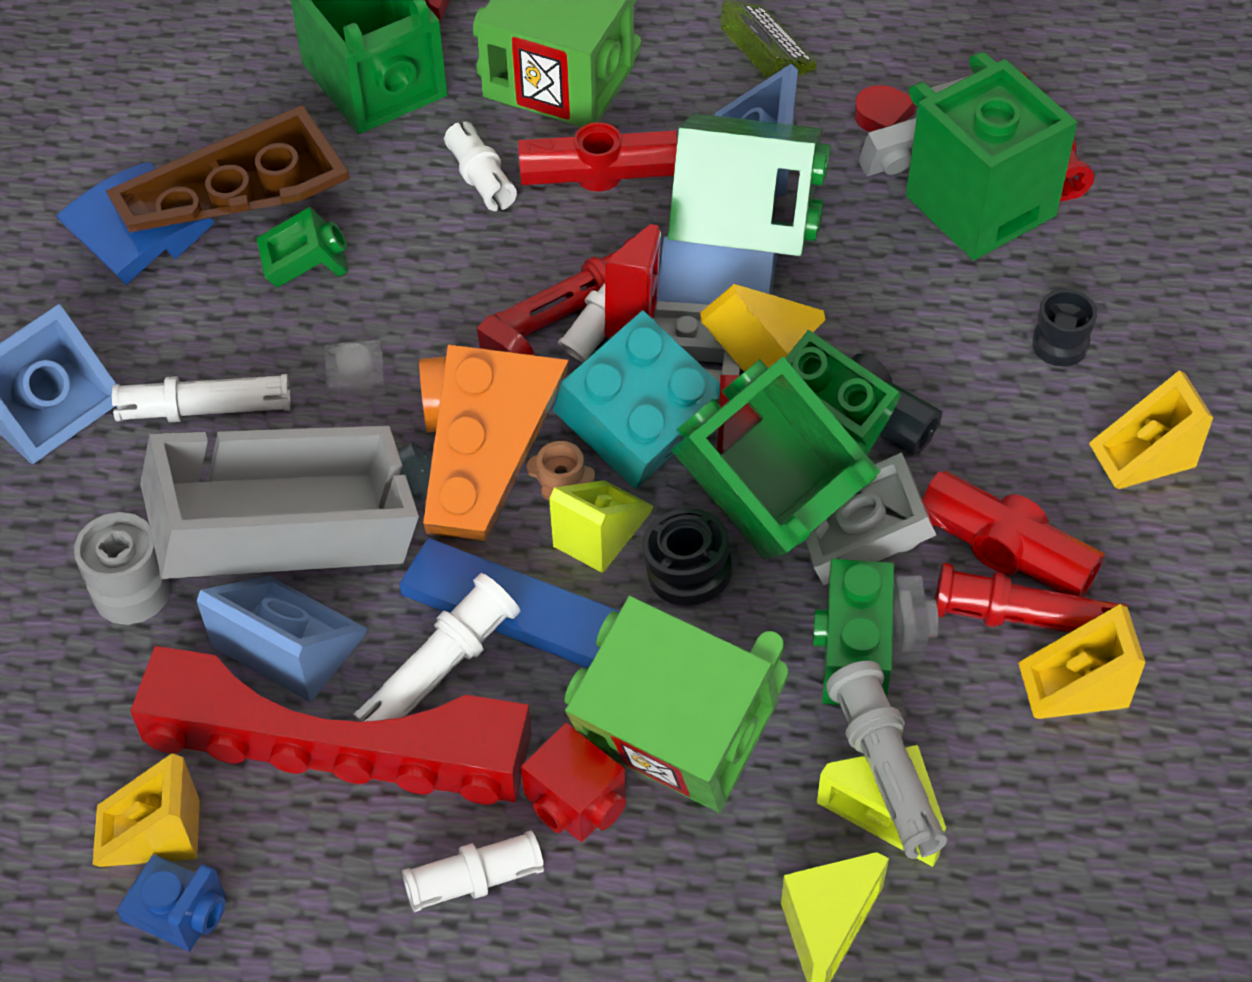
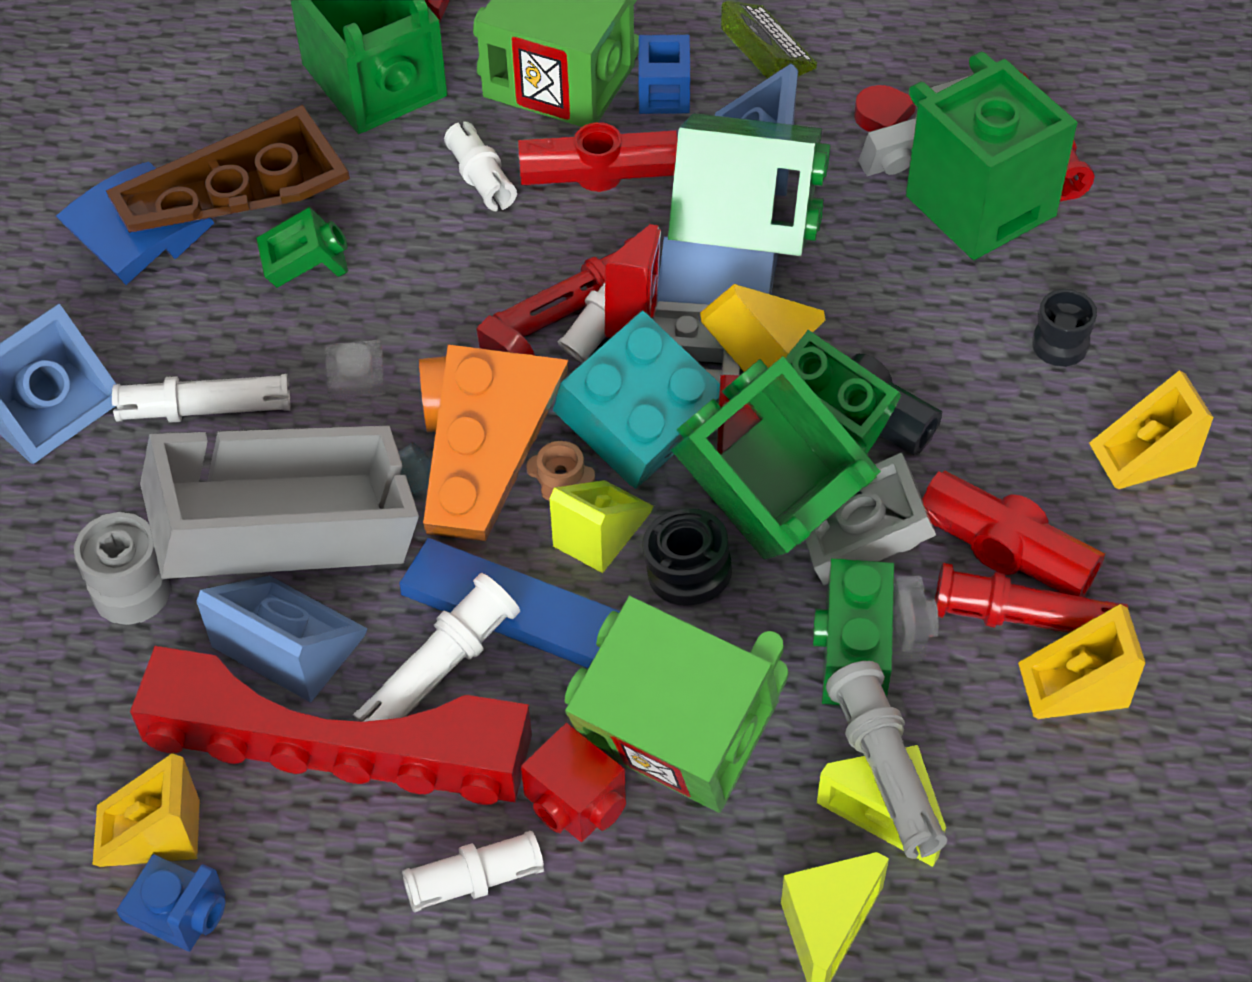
(664, 74): none -> blue brick

